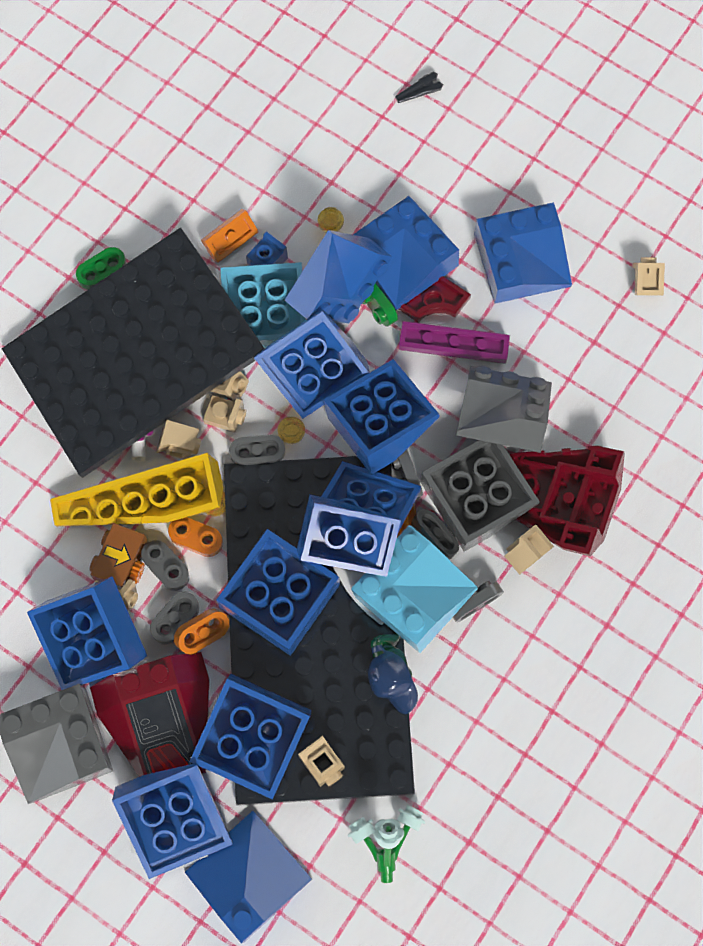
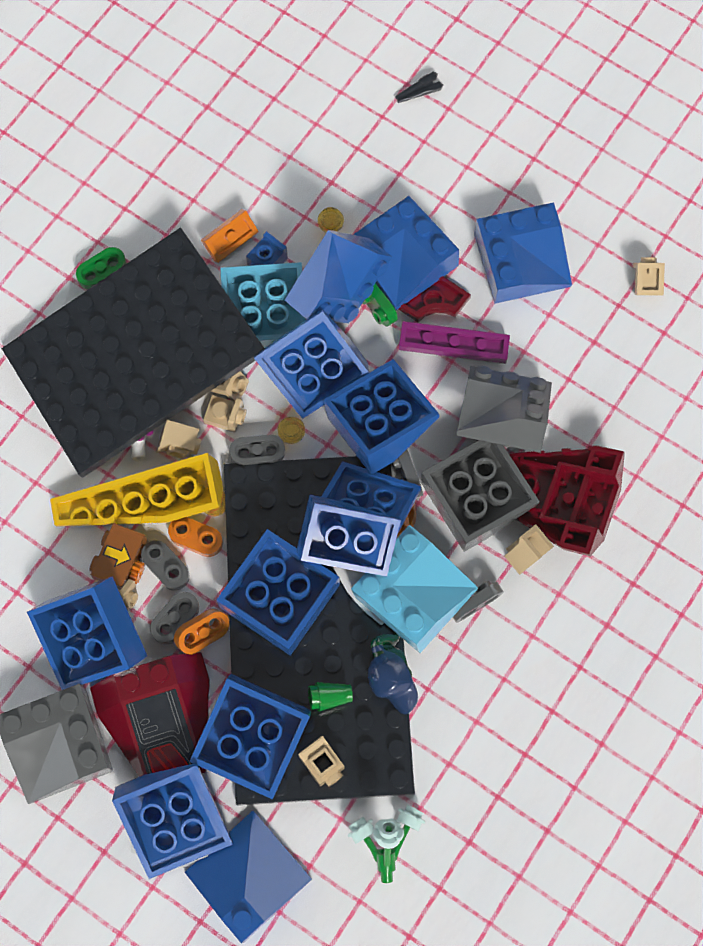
(328, 695): none -> green cone
(436, 532): dark grey plate -> none

